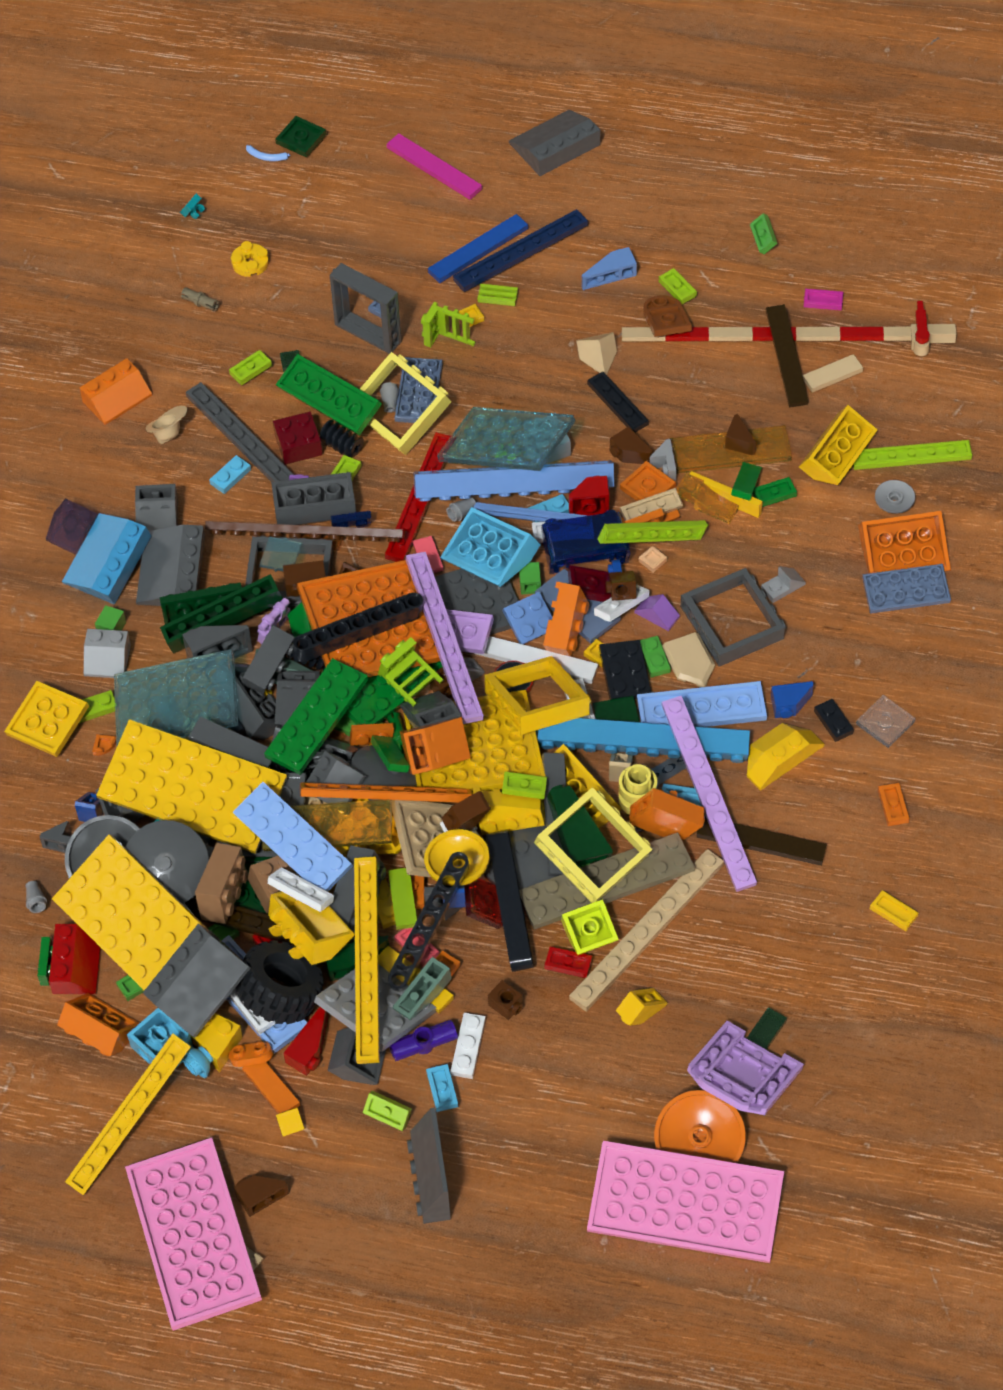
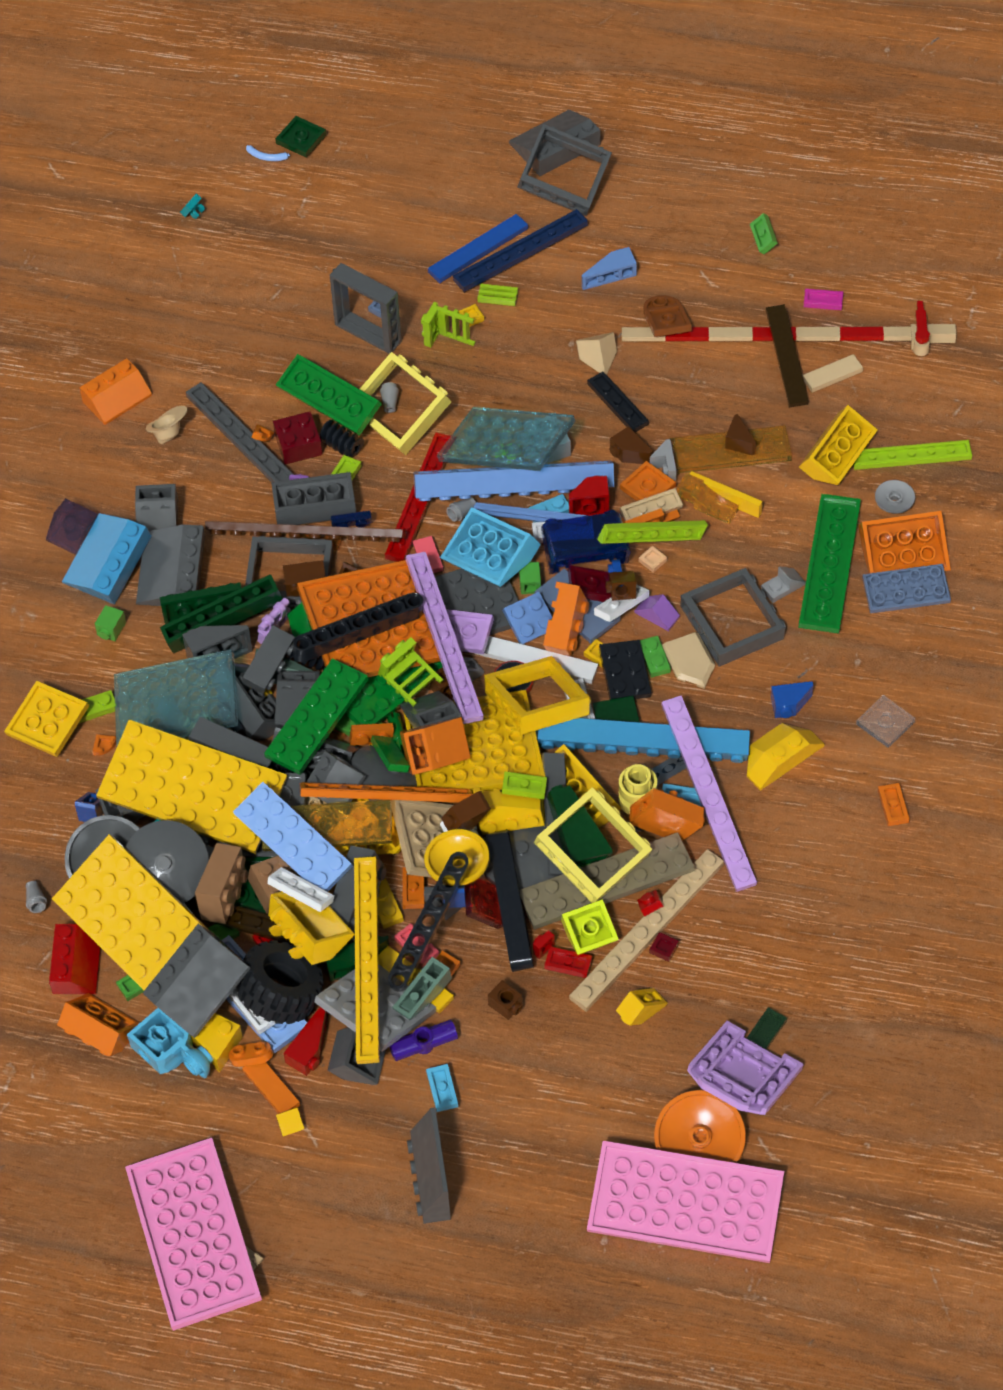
(45, 961): green plate -> none
(56, 837): dark grey slope -> none
(105, 652): light grey slope -> none
(127, 1114): yellow plate -> none
(200, 299): dark tan pin -> none
(230, 474): medium azure plate -> none
(246, 251): yellow plate -> none
(250, 367): lime plate -> none
(259, 1192): reddish brown slope -> none
(262, 434): none -> orange tile
(280, 553): clear light blue piece -> none
(287, 358): clear green tile -> none
(387, 1110): lime plate -> none
(402, 898): lime tile -> none
(413, 396): sand blue tile -> none
(434, 166): dark pink tile -> none
(468, 1045): white plate -> none
(542, 943): none -> red plate
(554, 193): none -> dark grey window
(618, 763): tan slope -> none
(650, 902): none -> red plate
(664, 946): none -> dark red plate
(677, 286): lime plate -> none
(709, 704): light blue plate -> none
(746, 481): green tile -> none
(773, 843): dark brown tile -> none
(775, 491): green plate -> none
(829, 563): none -> green plate
(833, 720): black plate -> none
(894, 910): yellow tile -> none

